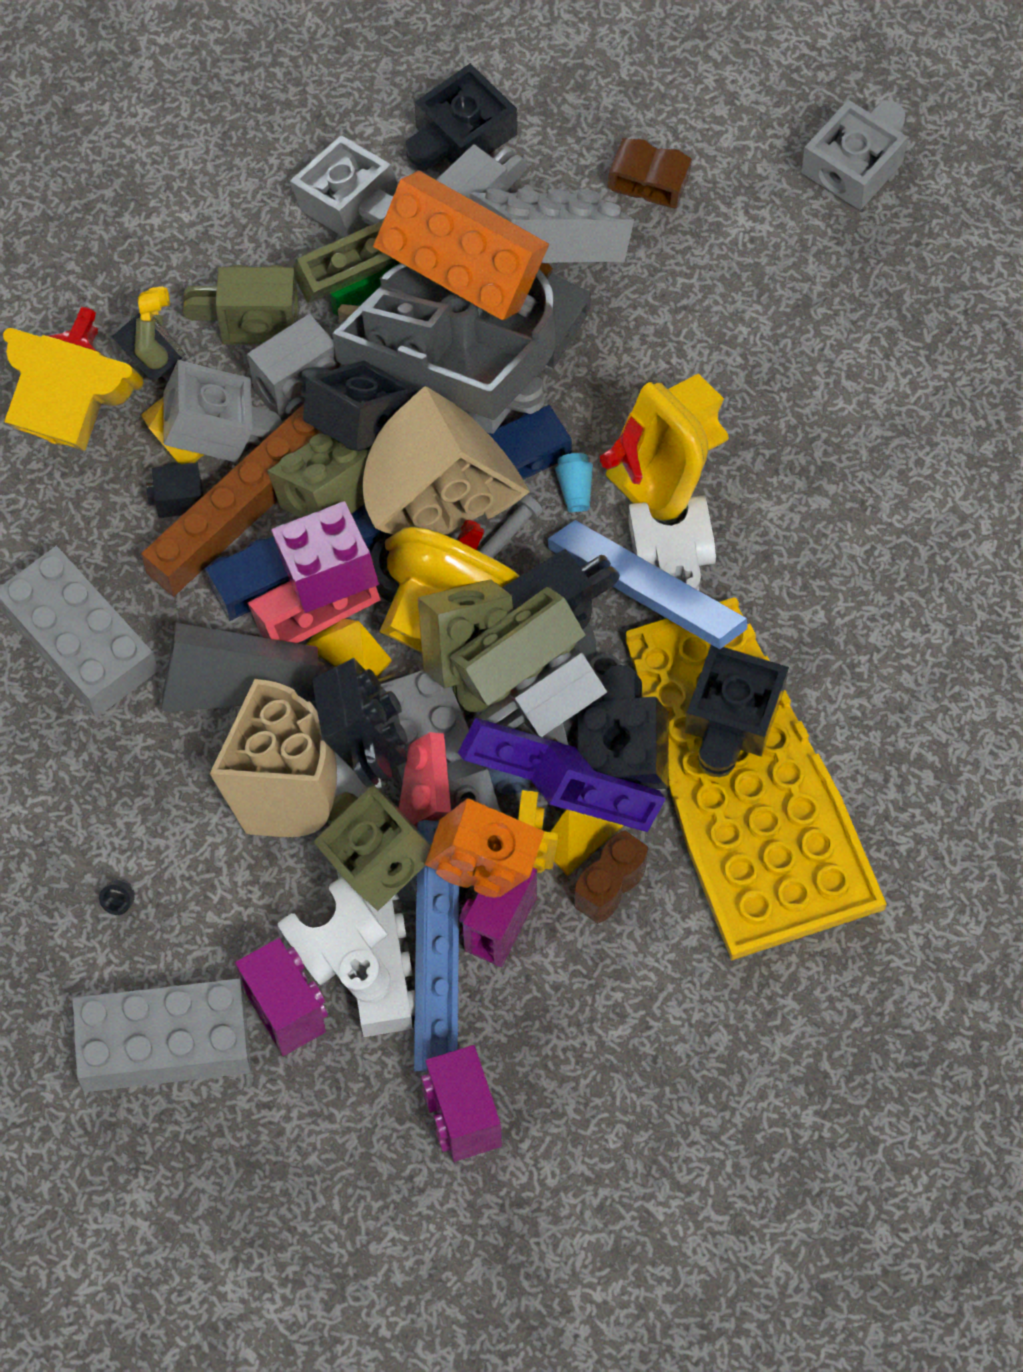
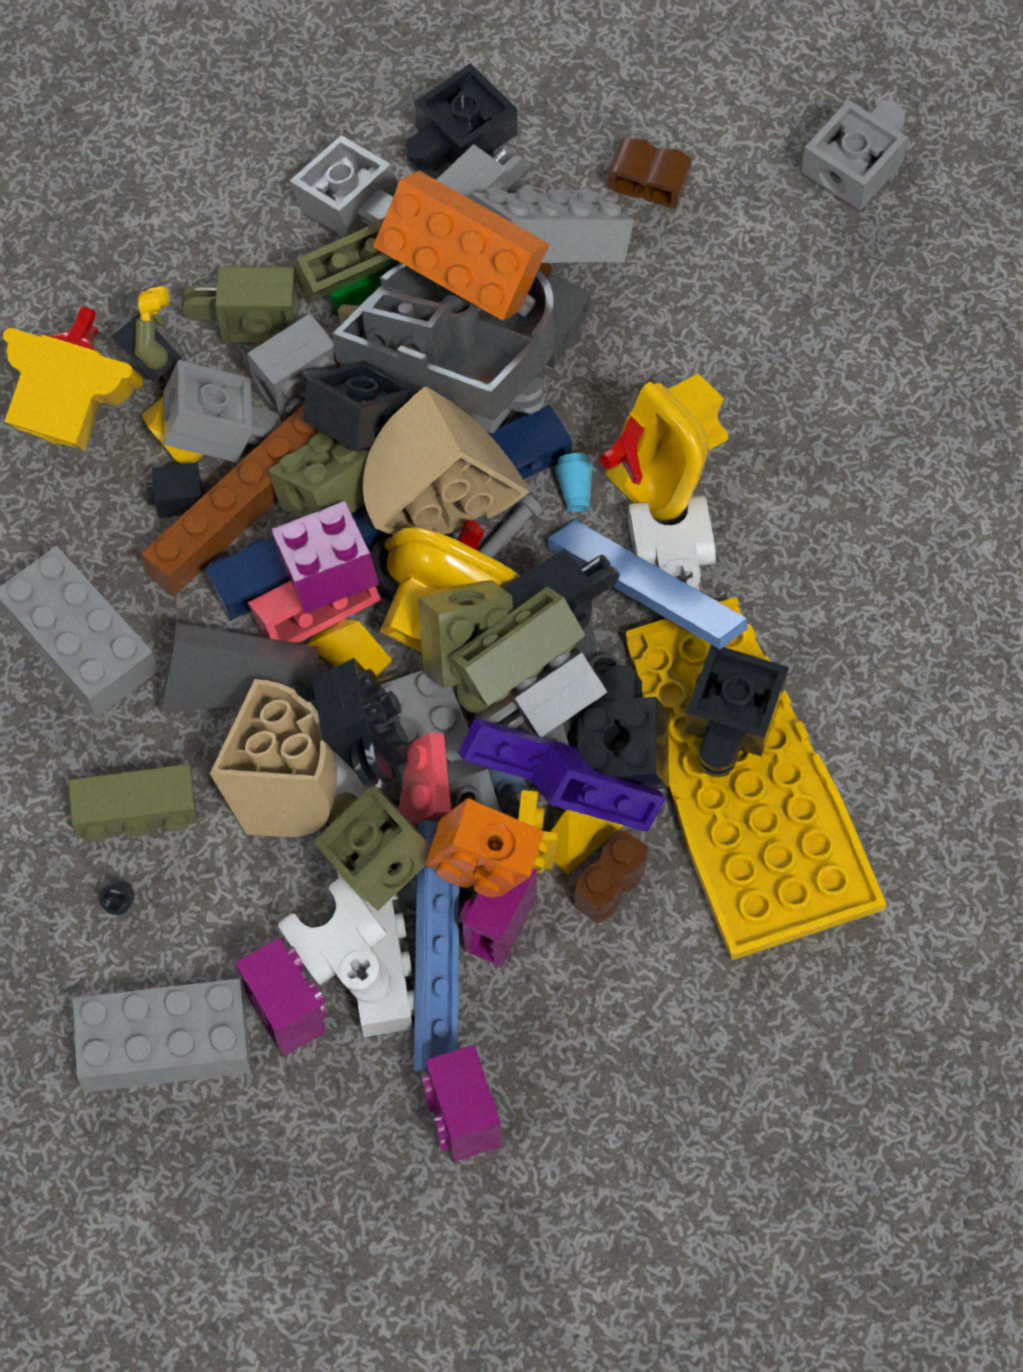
(133, 802): none -> olive brick

